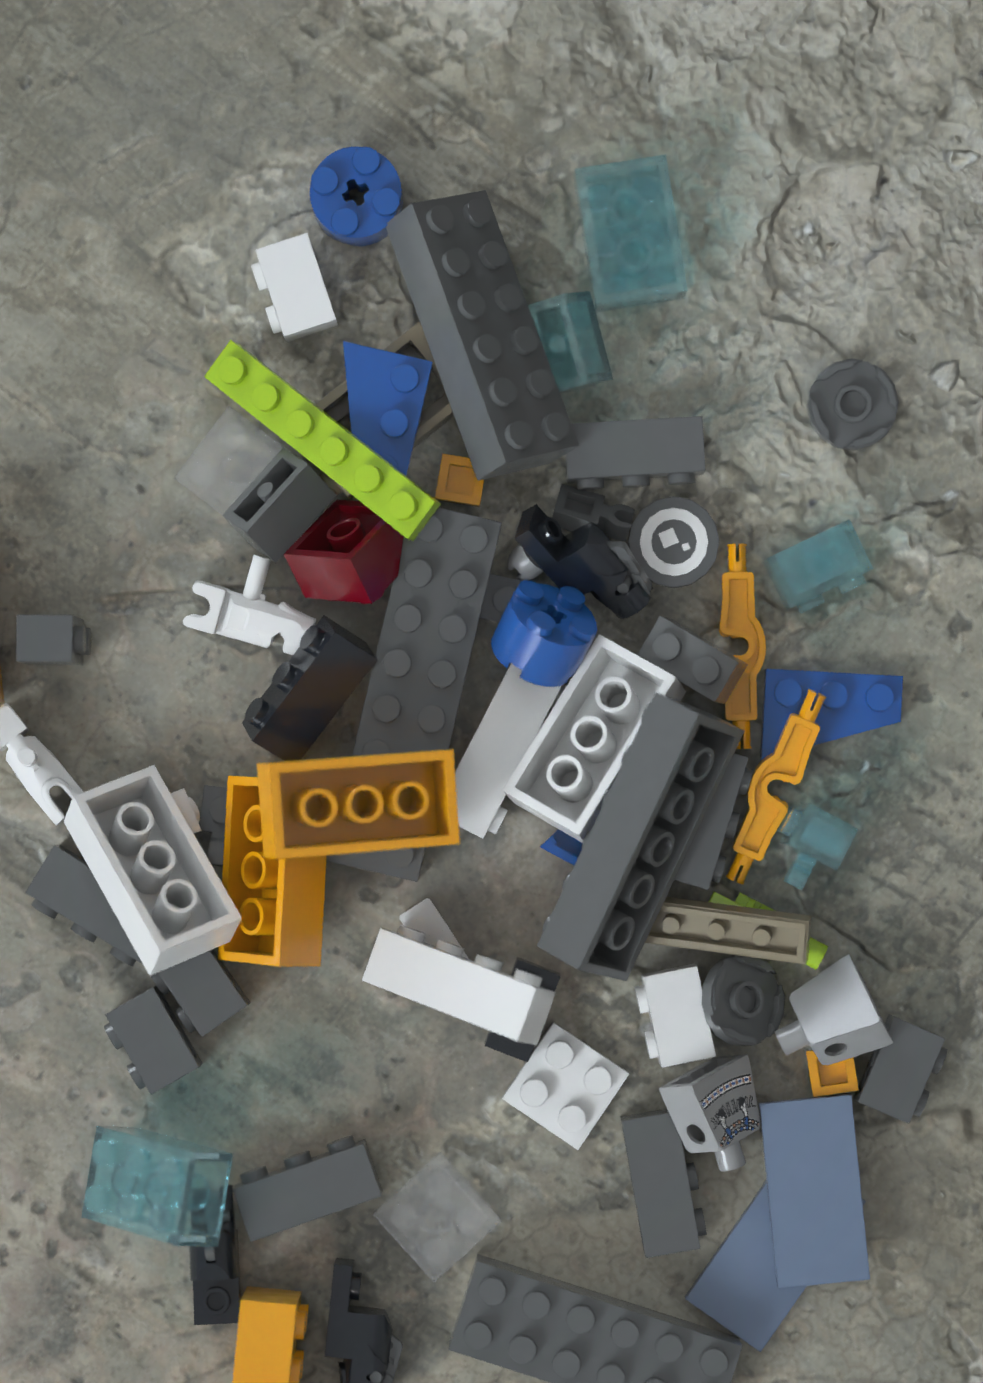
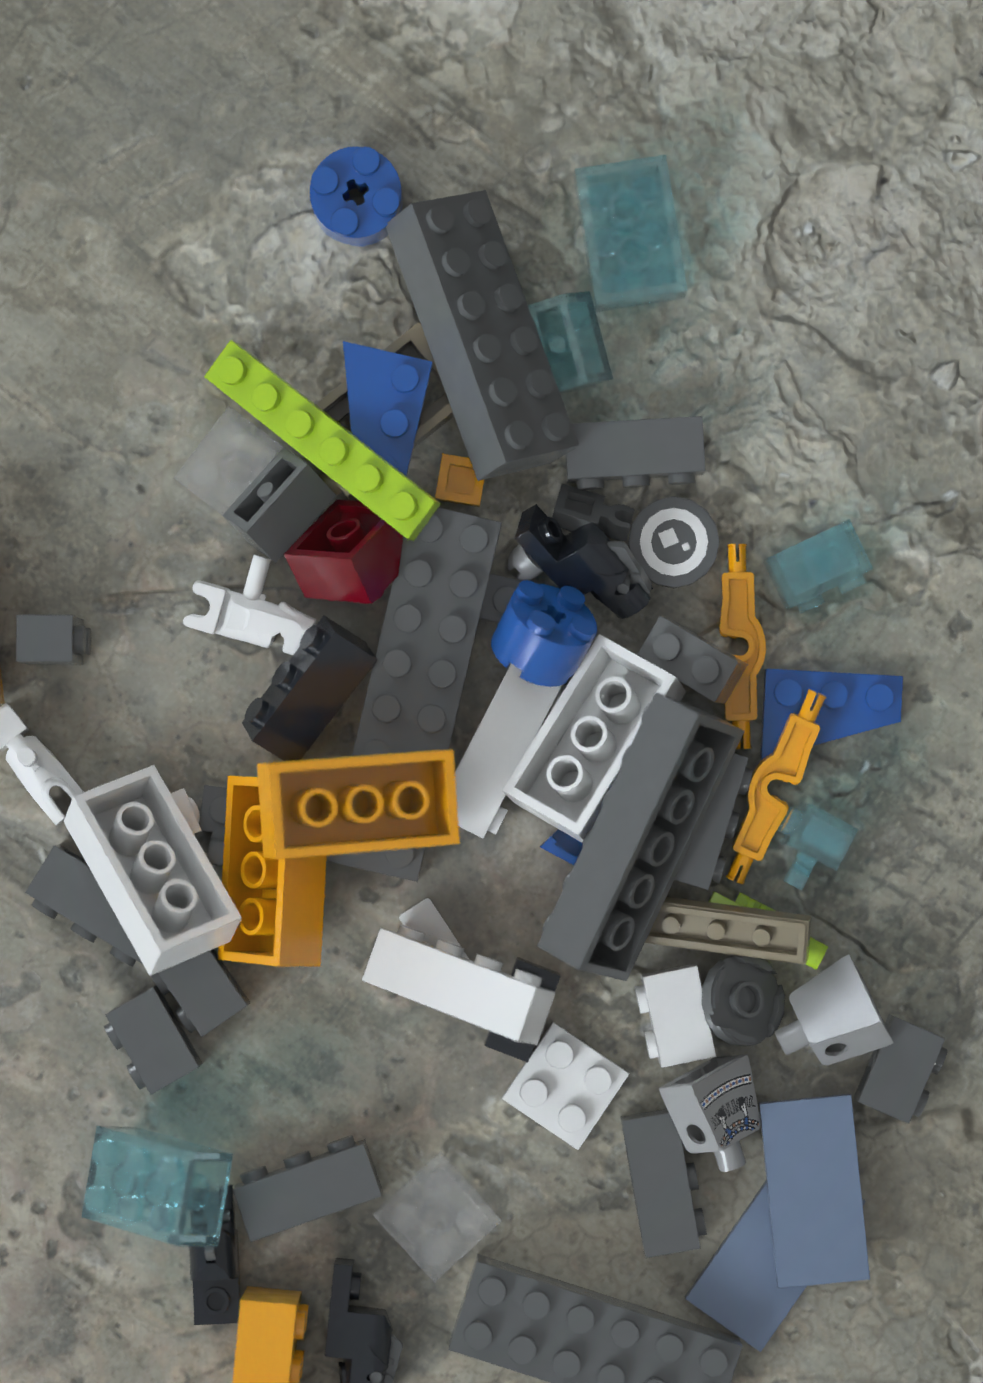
(295, 288): white brick -> none
(831, 1078): light orange plate -> none
(852, 404): dark grey tile -> none

